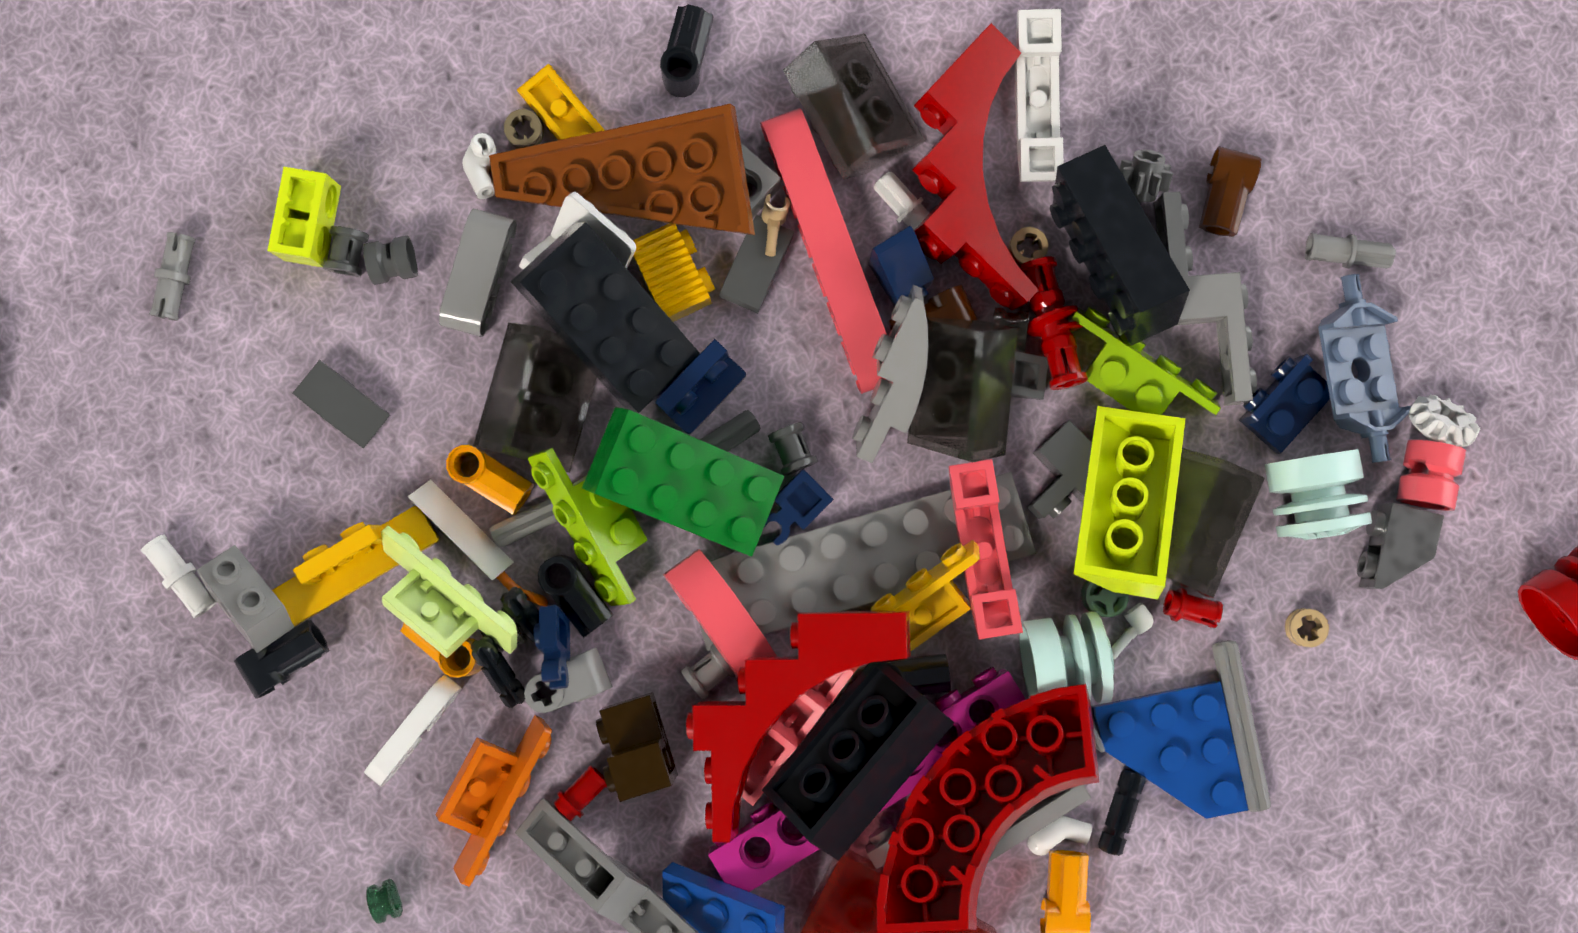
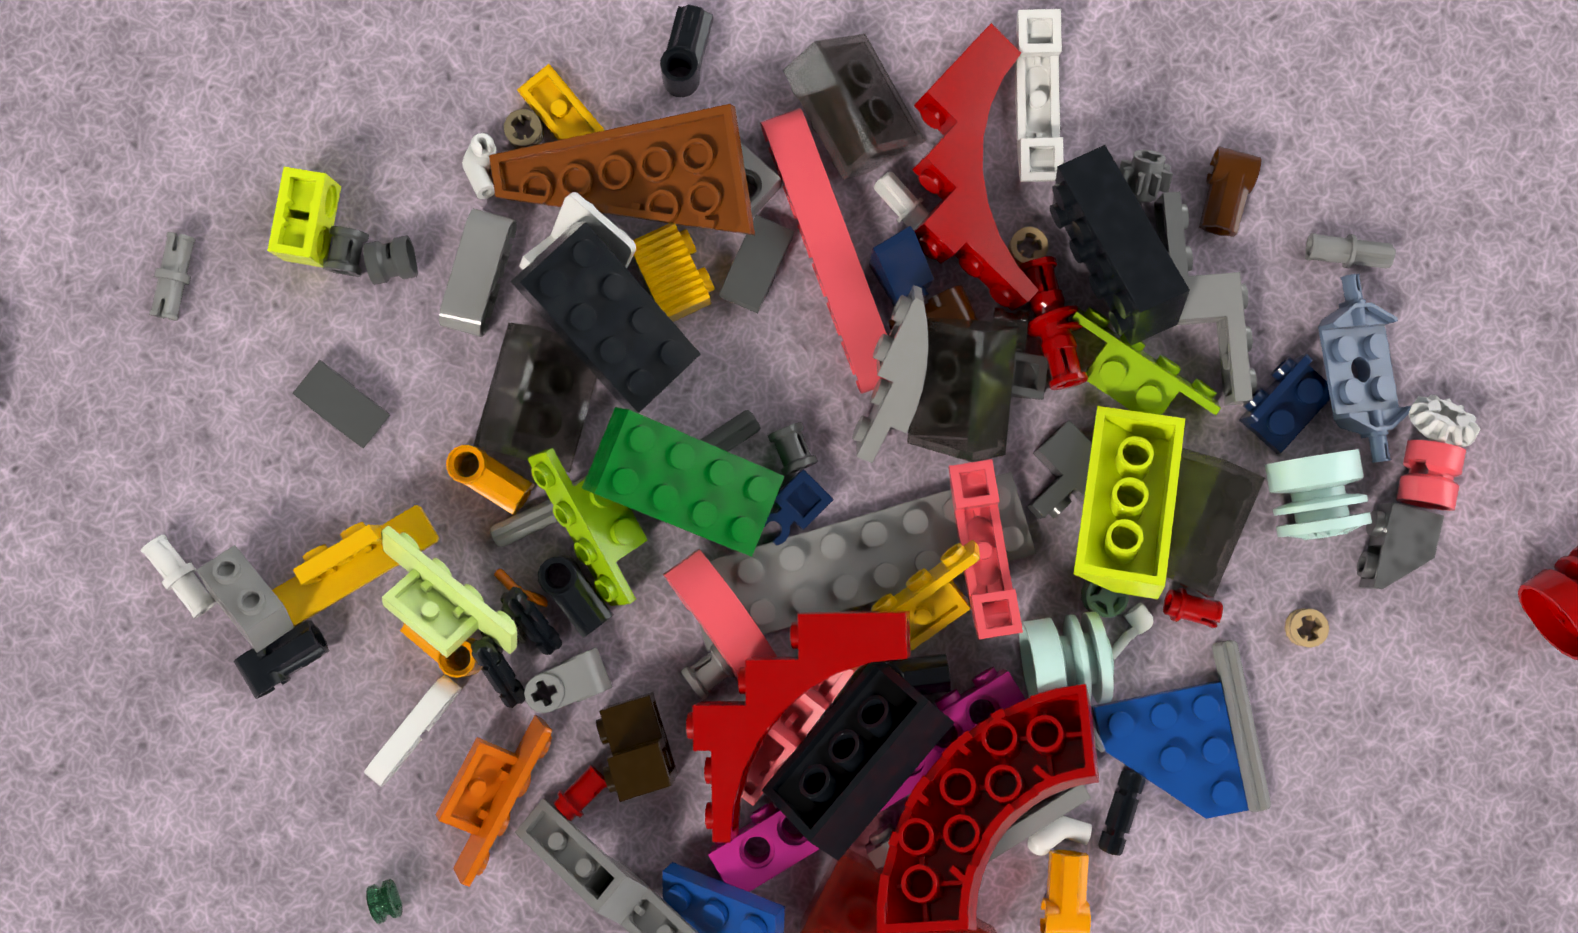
(460, 529): white sticker -> none
(553, 639): dark blue plate -> none
(701, 387): dark blue bracket -> none
(774, 219): tan hand -> none

